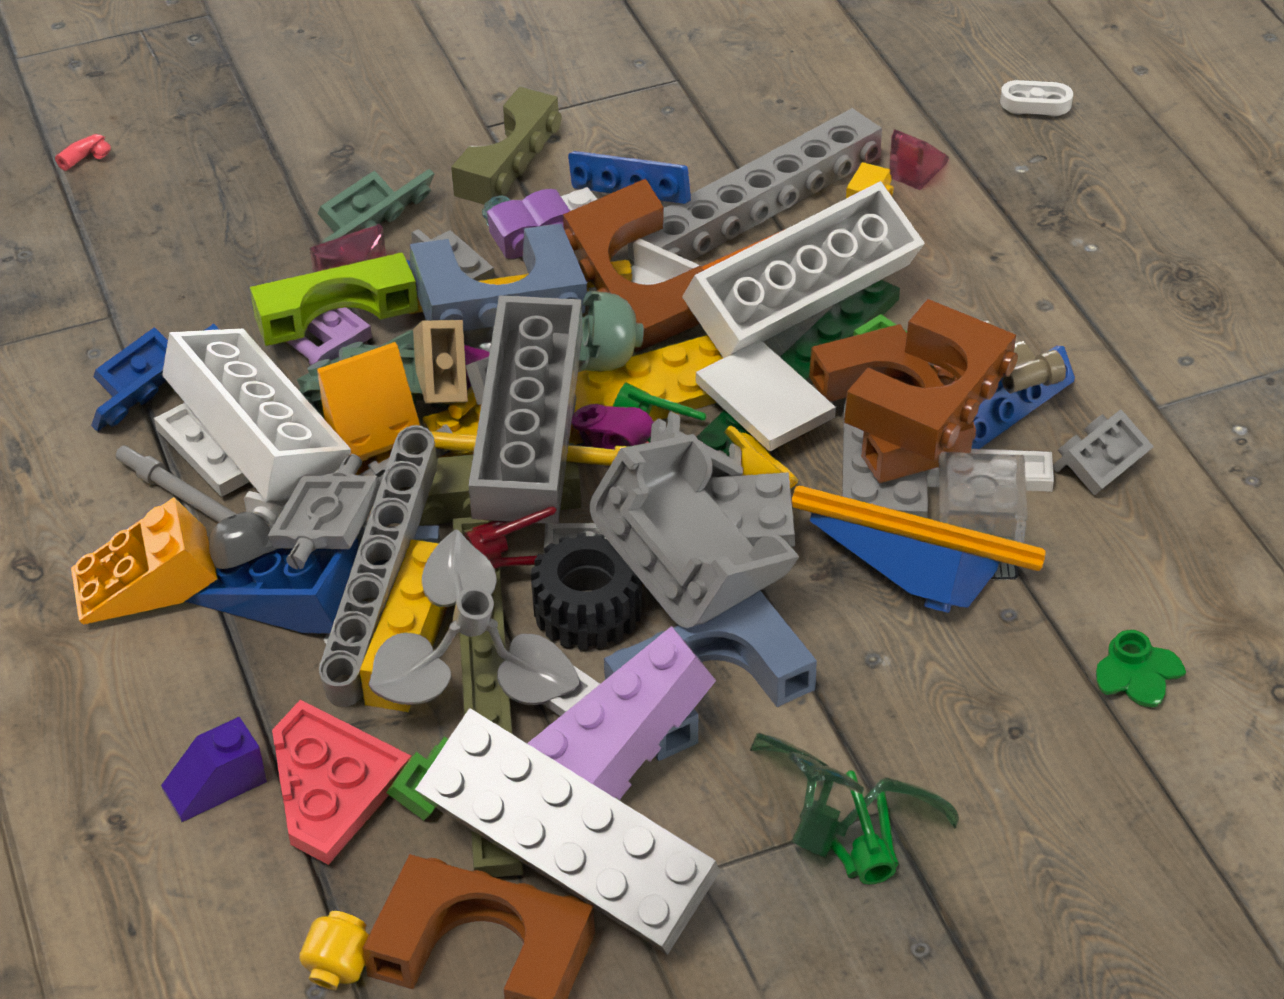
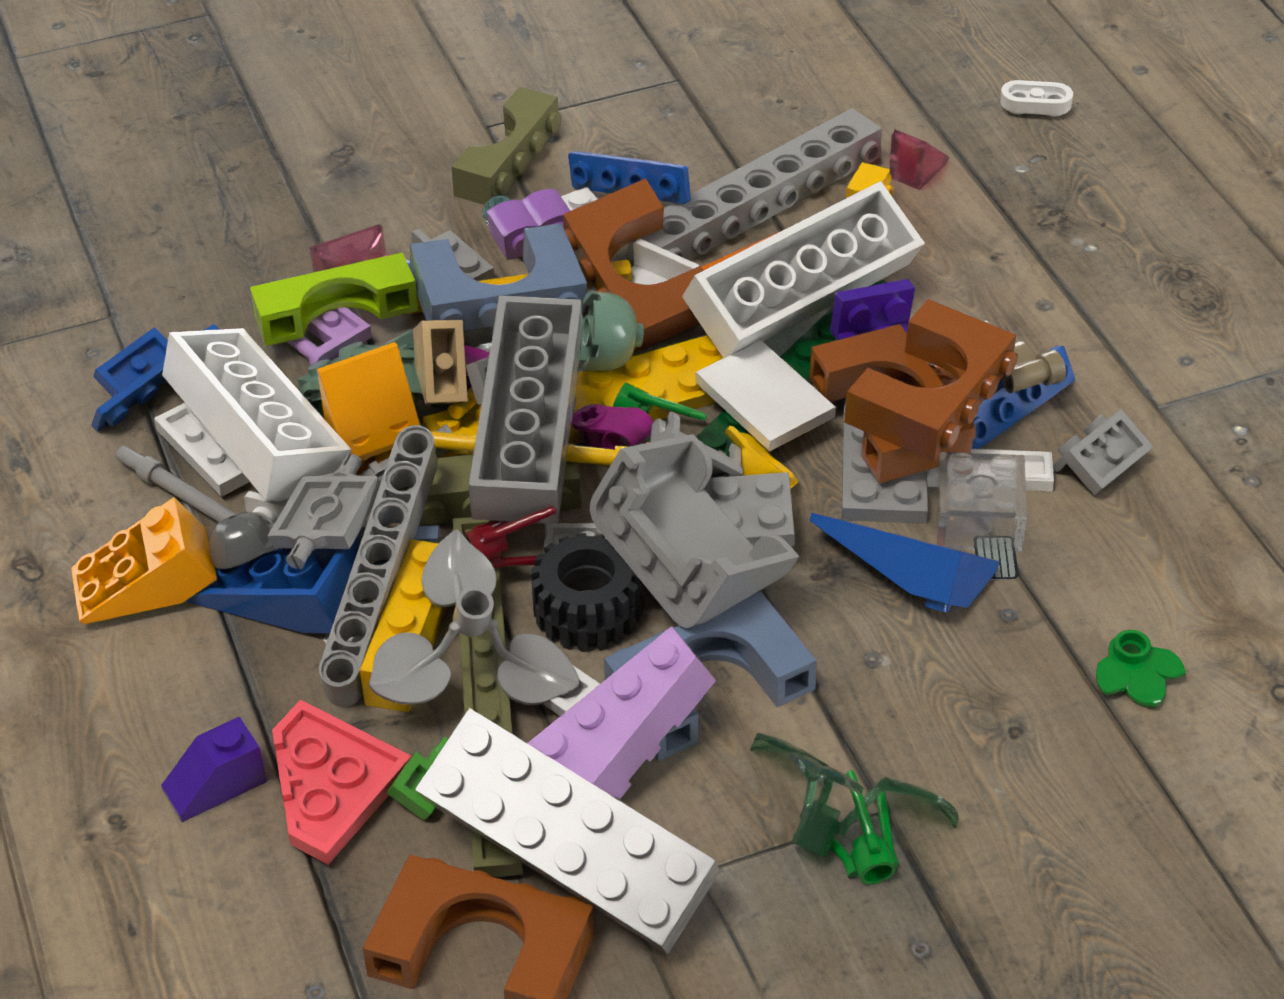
(80, 149): coral arm -> none
(334, 950): yellow head -> none
(371, 203): sand green bracket -> none
(872, 308): none -> dark purple bracket
(918, 528): light orange axle -> none

